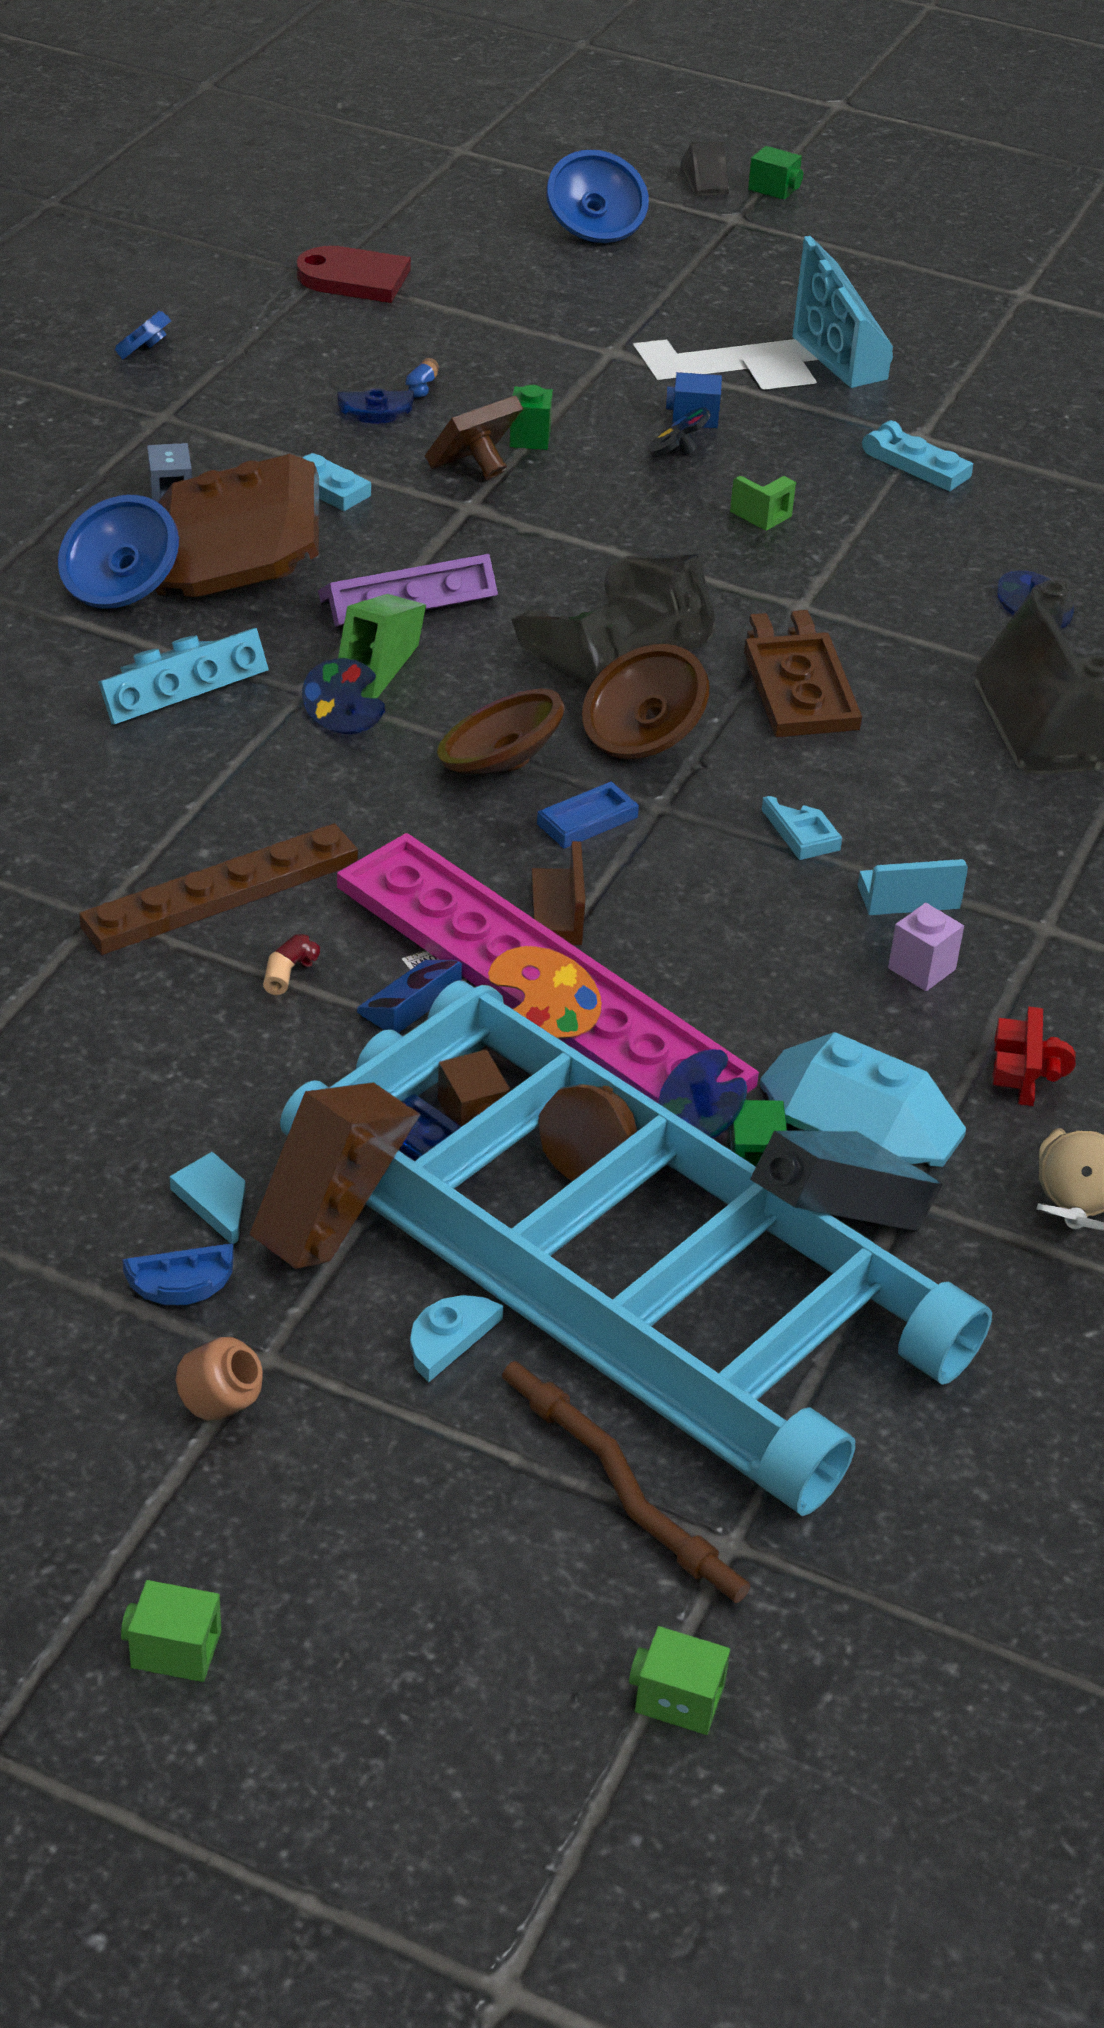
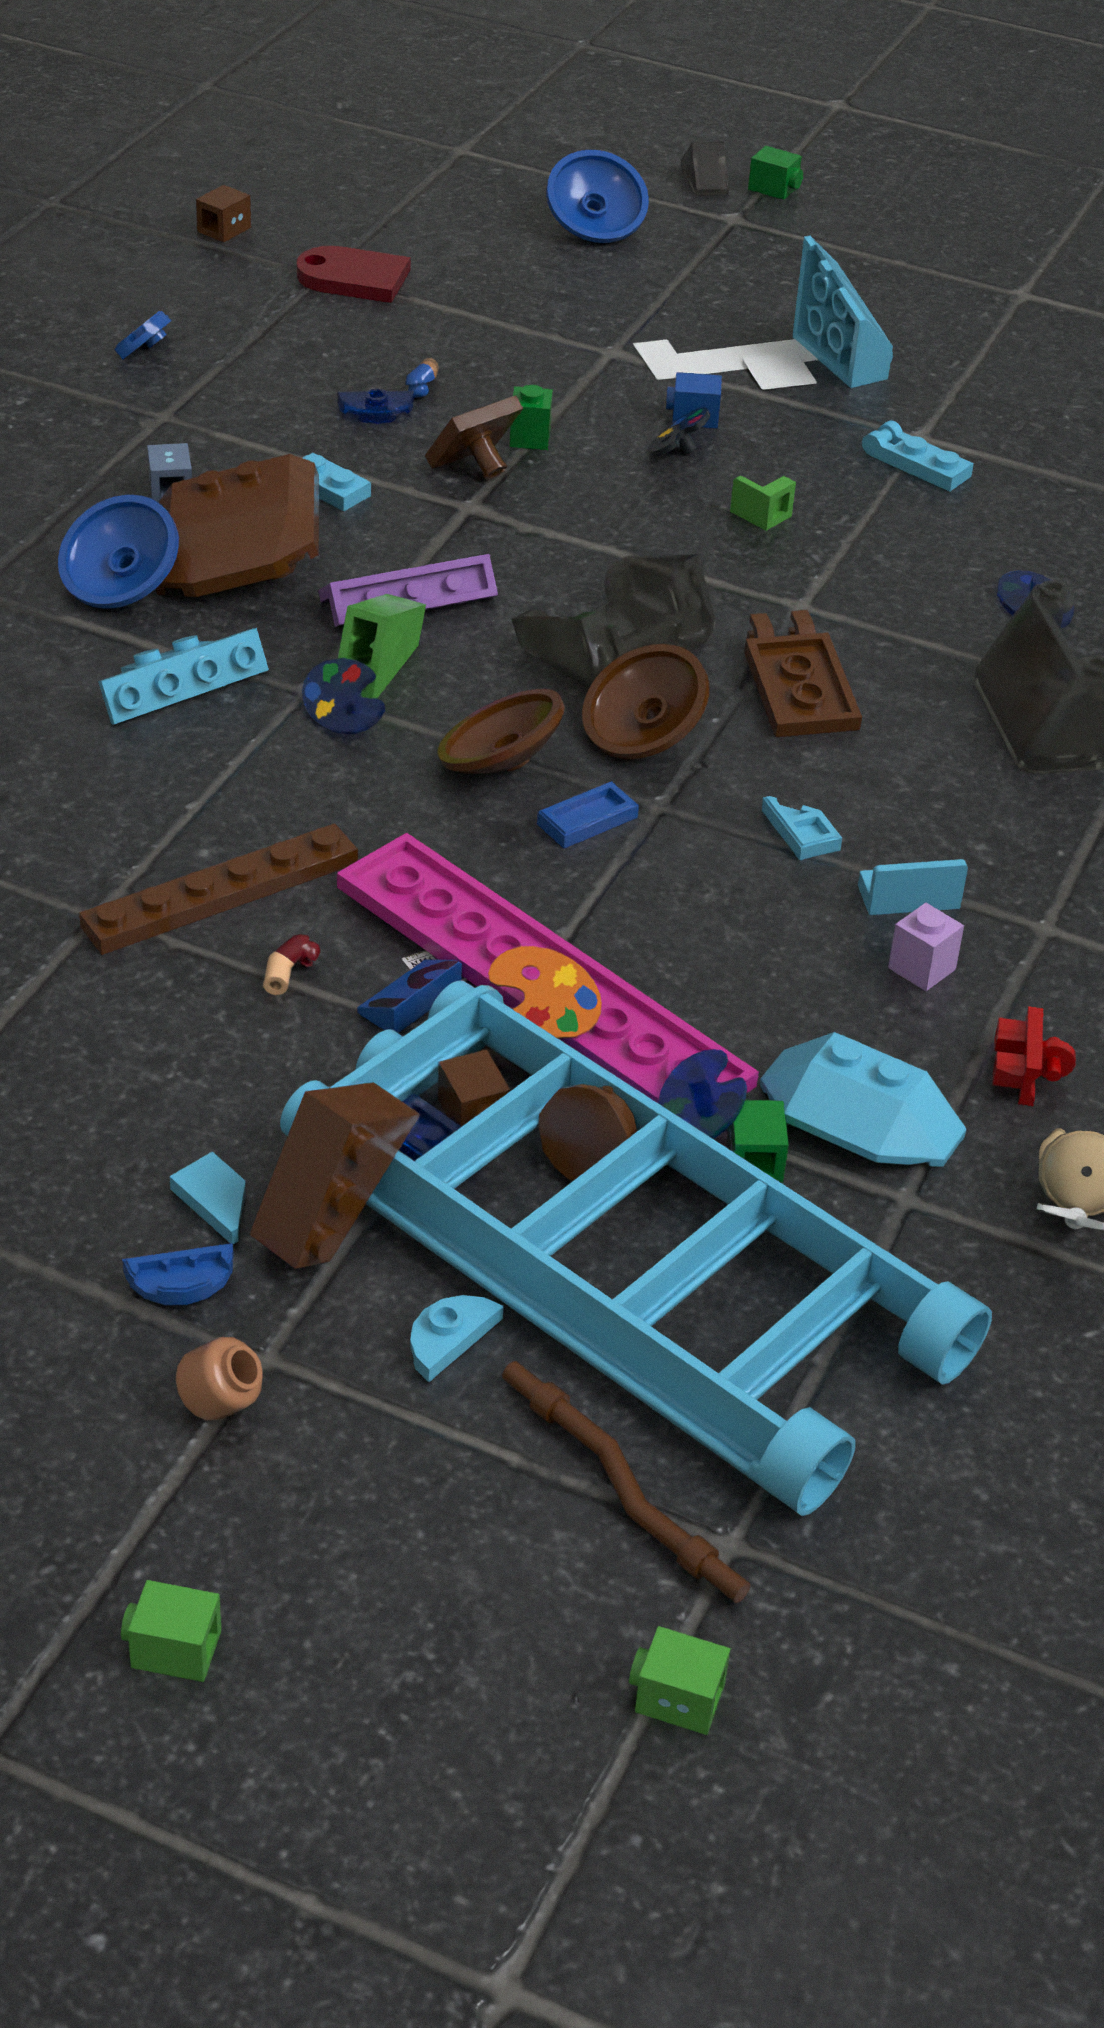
(223, 213): none -> reddish brown brick
(560, 897): reddish brown panel -> none
(845, 1178): black slope -> none

